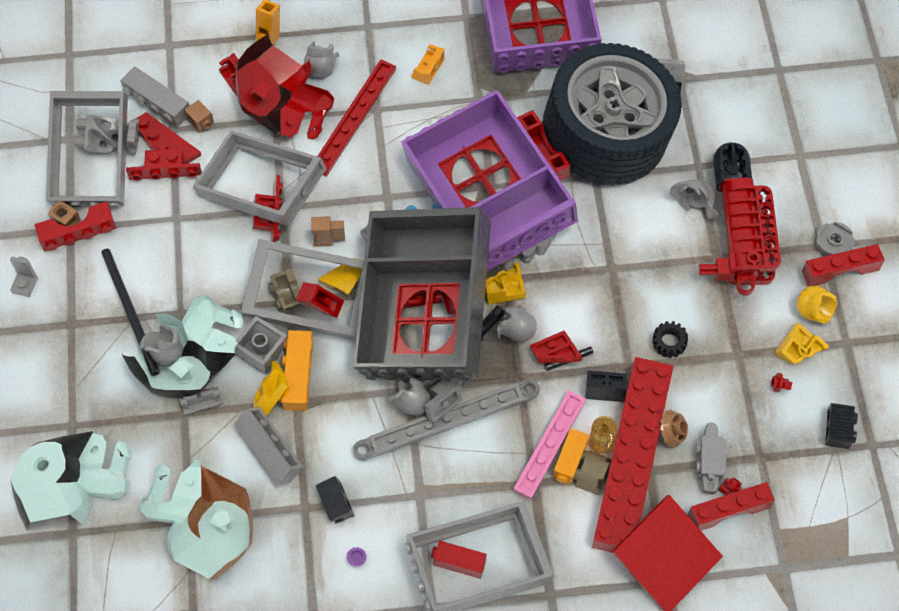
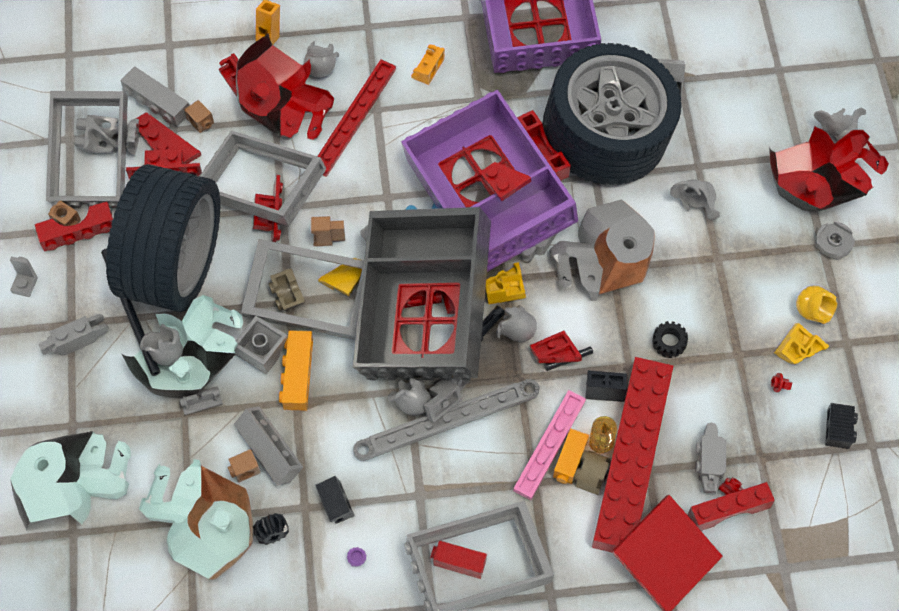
(74, 335): none -> light grey hinge
(163, 237): none -> black wheel
(243, 466): none -> medium nougat brick
(270, 529): none -> black gear
(271, 389): yellow slope -> none
(320, 299): red slope -> none
(504, 180): none -> red wing
(611, 251): none -> light grey piece
(673, 428): medium nougat piece -> none
(744, 223): red piece -> none
(825, 173): none -> red piece
(839, 124): none -> light grey piece
(863, 260): red arch -> none

